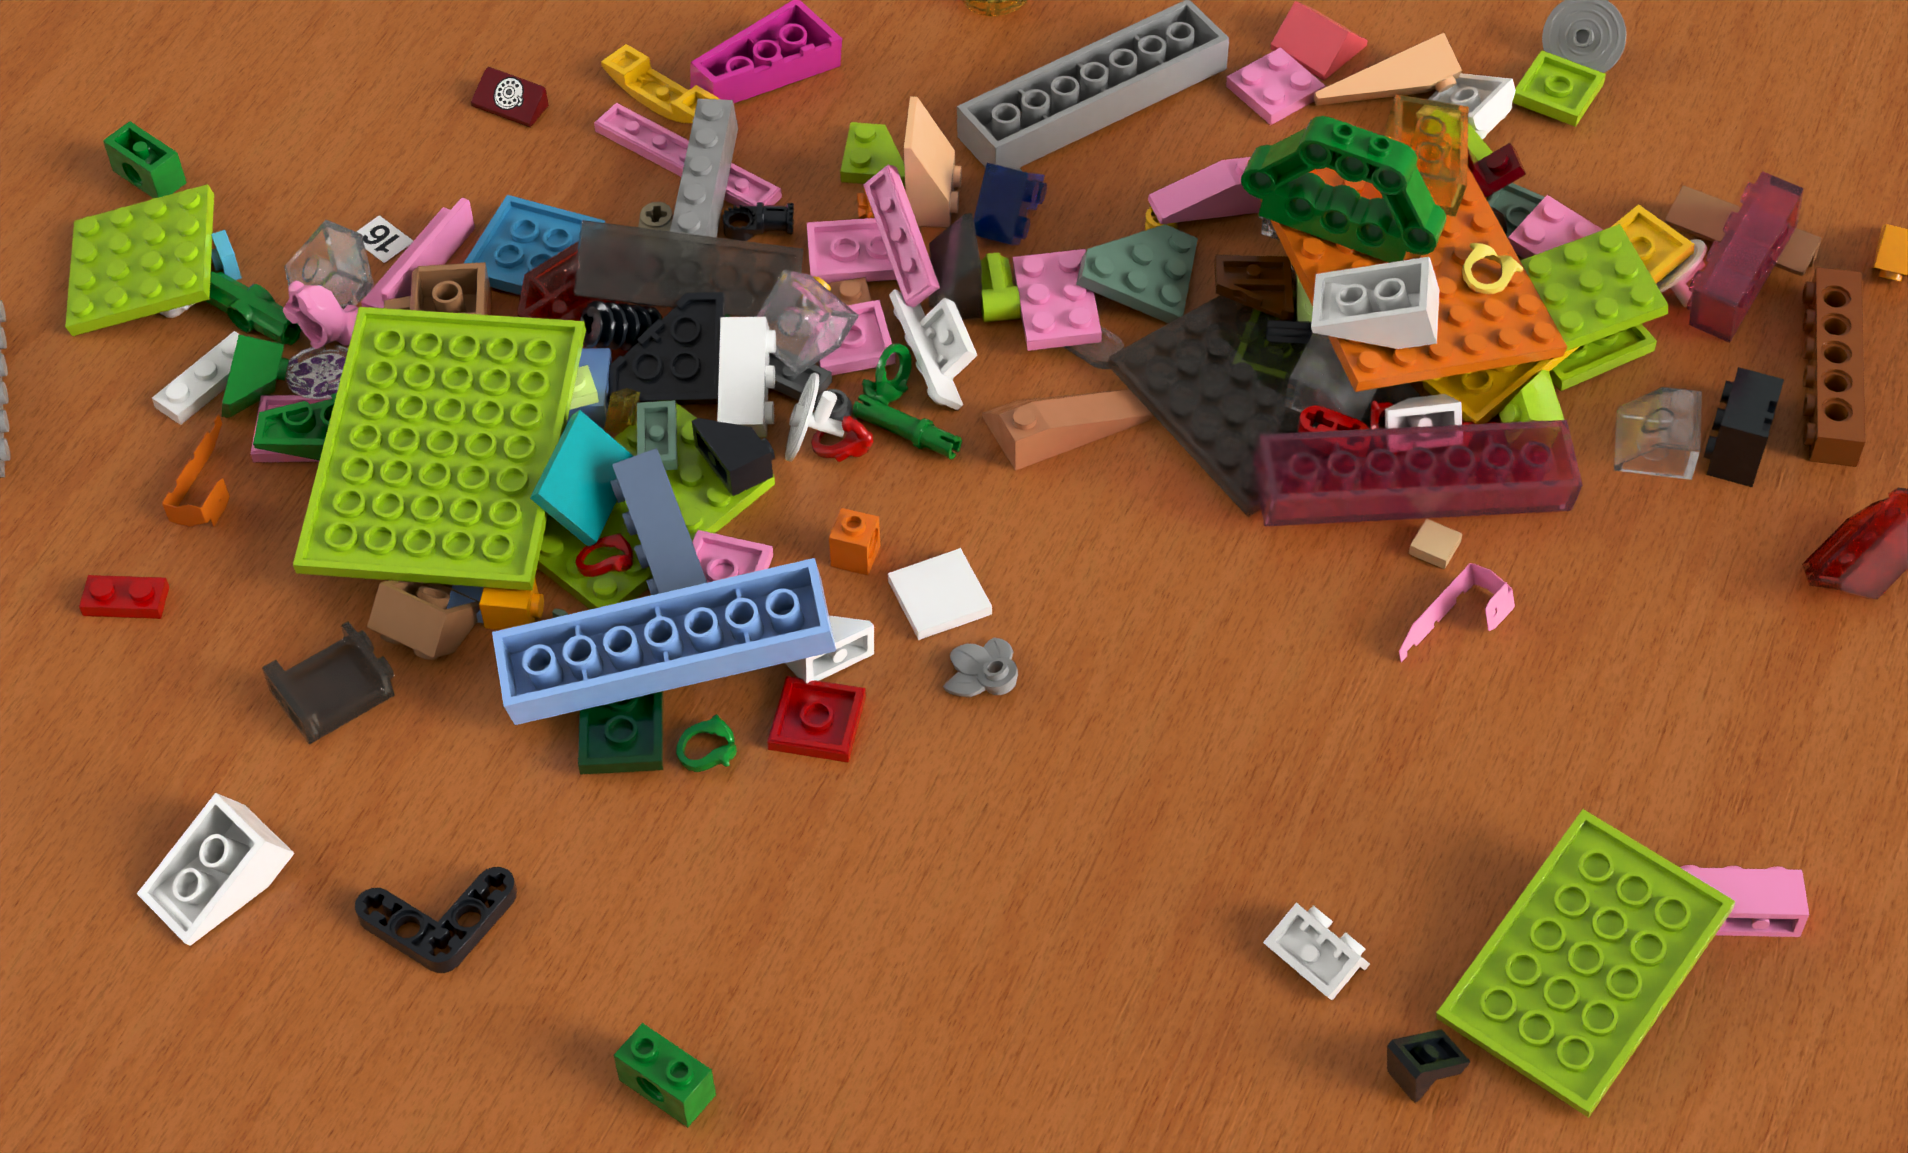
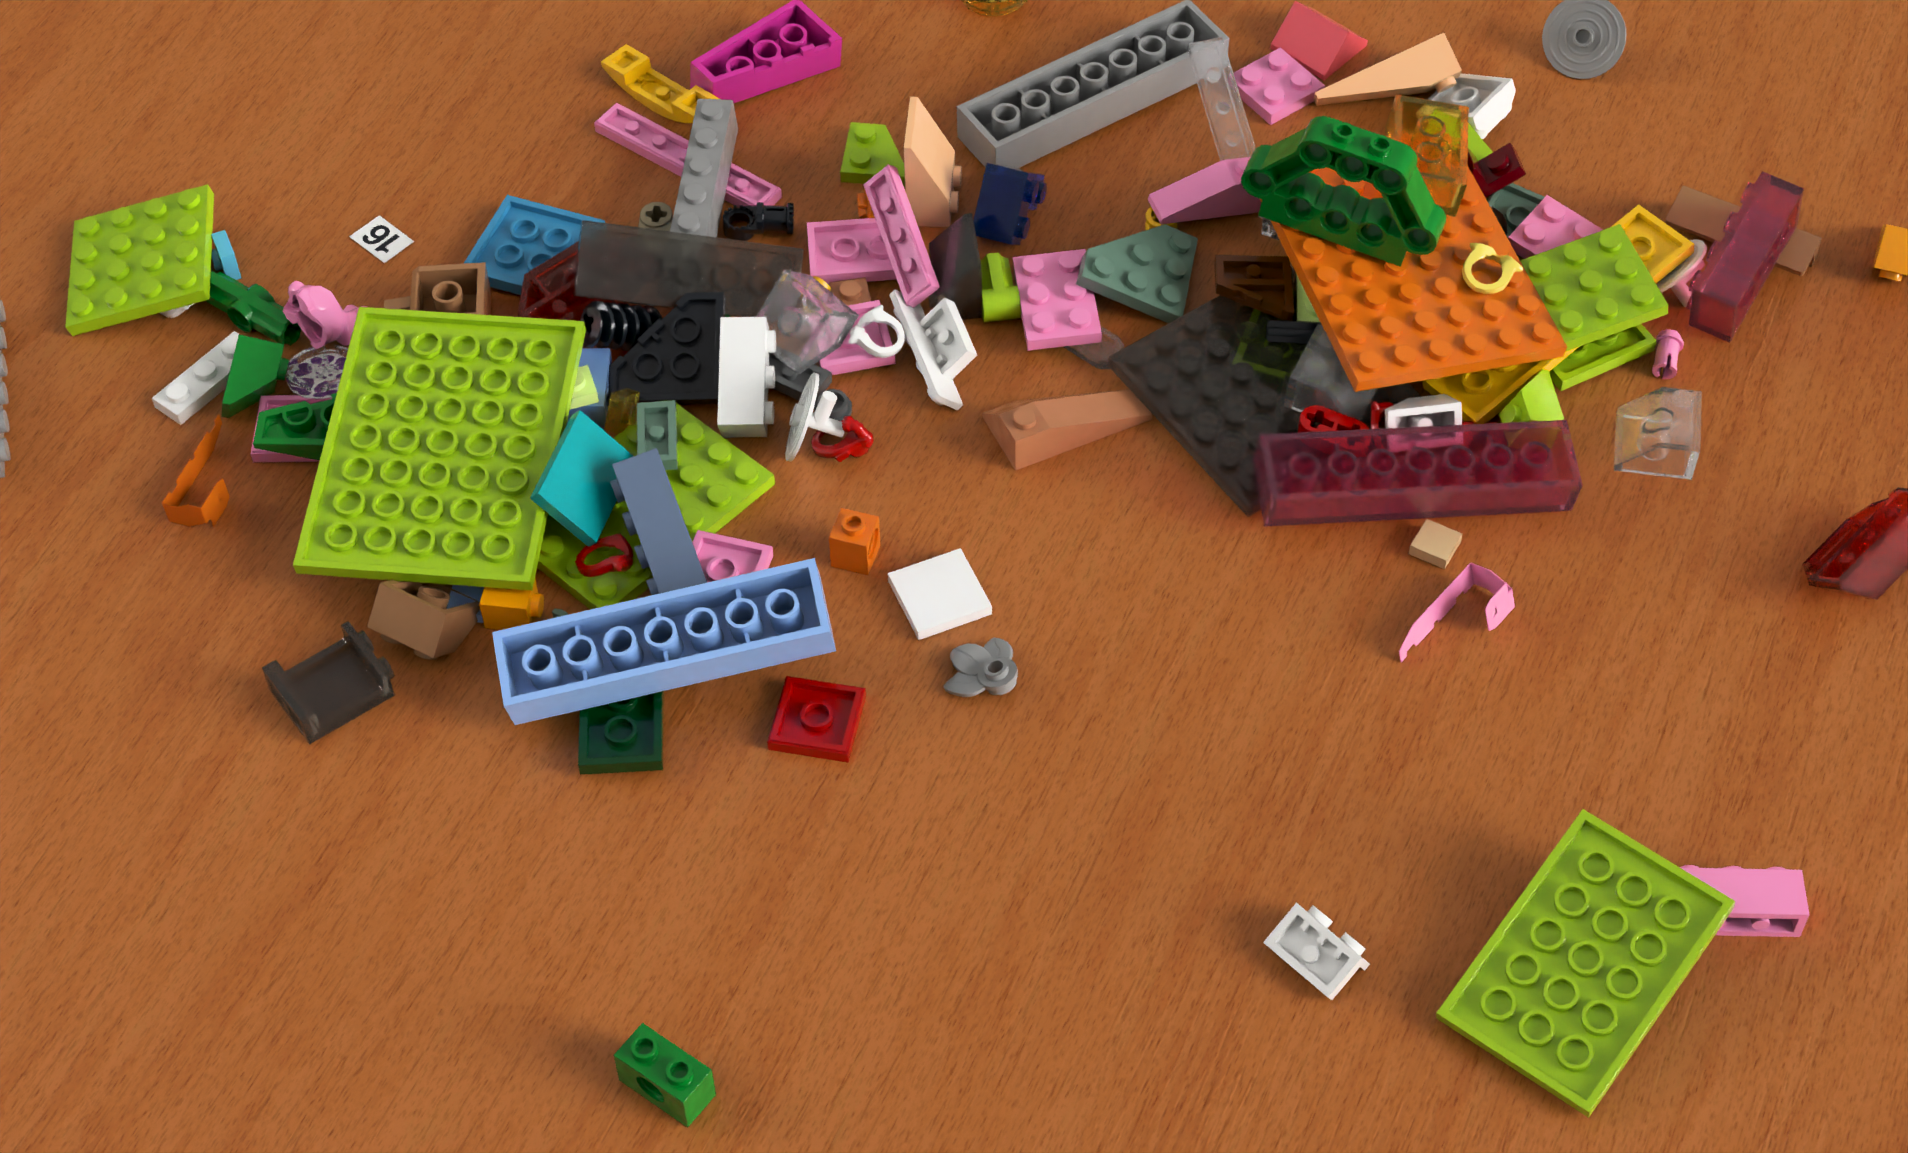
(124, 596): red plate -> none
(144, 161): green brick -> none
(214, 869): white slope -> none
(334, 260): clear slope -> none
(431, 247): bright pink panel -> none
(434, 933): black beam -> none
(510, 97): dark red slope -> none
(717, 756): green piece -> none
(734, 453): black slope -> none
(853, 643): white slope -> none
(861, 338): none -> white piece
(891, 390): green piece -> none
(920, 432): green pin -> none
(1221, 99): none -> clear tile
(1379, 304): white slope -> none
(1422, 1059): black slope -> none
(1558, 88): lime plate -> none
(1667, 349): none -> bright pink pin
(1743, 426): black wedge -> none
(1834, 367): dark orange brick -> none

